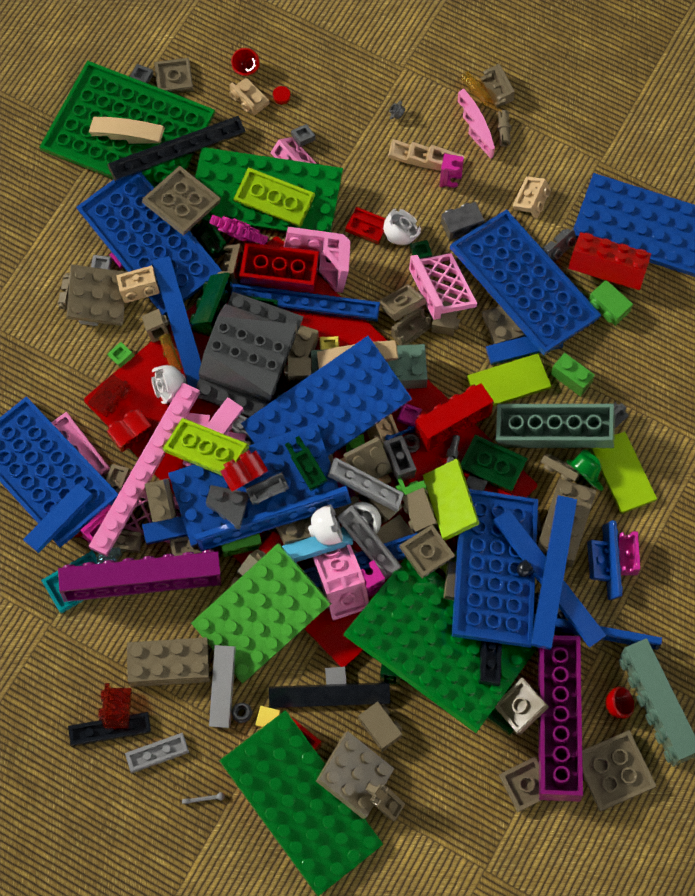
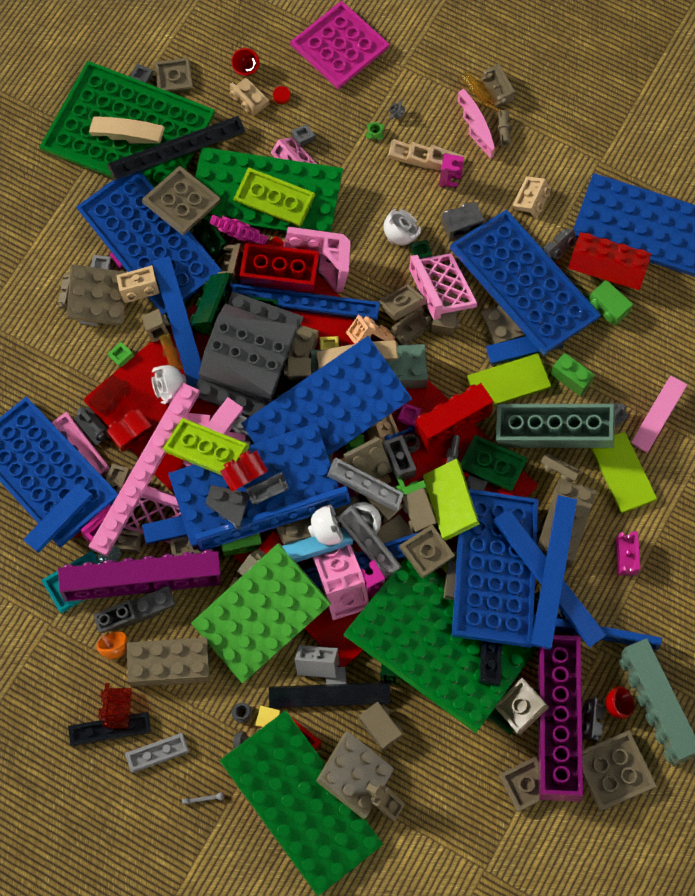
(91, 425): none -> dark grey hinge
(112, 645): none -> orange piece
(134, 611): none -> dark grey slope
(160, 500): dark tan brick -> none
(222, 686): light grey tile -> none
(239, 738): none -> dark grey plate
(307, 465): dark green hinge -> none
(317, 661): none -> light grey hinge
(339, 44): none -> dark pink plate
(366, 225): red plate -> none
(366, 327): none -> light nougat bracket
(375, 126): none -> bright green plate
(524, 568): black hinge -> none
(588, 466): green piece -> none
(593, 710): none -> dark grey hinge
(604, 560): blue bracket -> none
(658, 414): none -> bright pink slope

